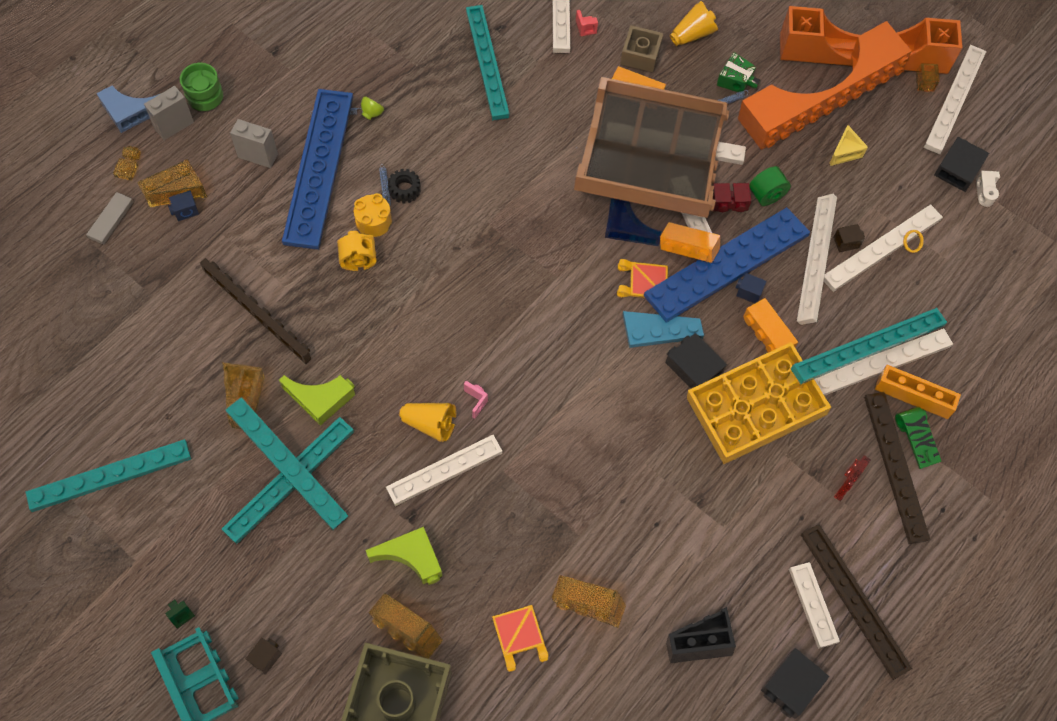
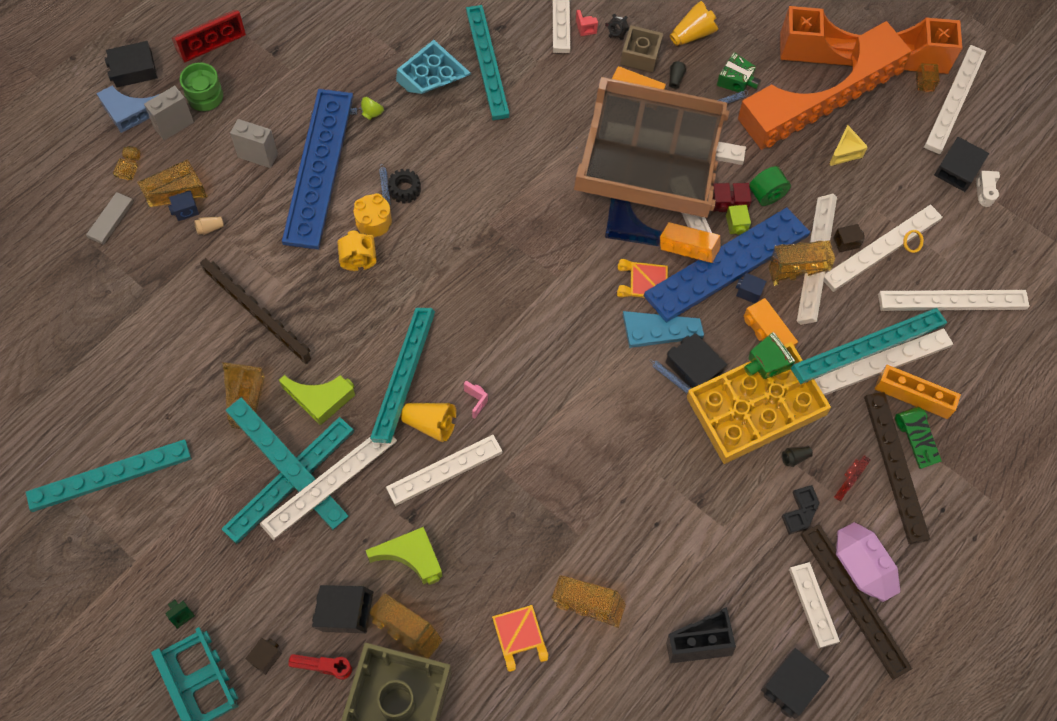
(130, 64): none -> black brick
(208, 224): none -> tan cone
(209, 36): none -> red slope
(322, 664): none -> red connector
(323, 487): none -> white plate
(342, 609): none -> black brick
(402, 376): none -> teal plate
(430, 69): none -> medium azure wedge
(612, 26): none -> black rock
(673, 378): none -> light blue piece
(677, 72): none -> pearl dark grey cone
(738, 219): none -> lime brick
(769, 358): none -> green torso
(794, 456): none -> pearl dark grey cone
(799, 259): none -> clear yellow wedge
(802, 518): none -> black tile
(867, 562): none -> lavender wedge
(953, 300): none -> white plate

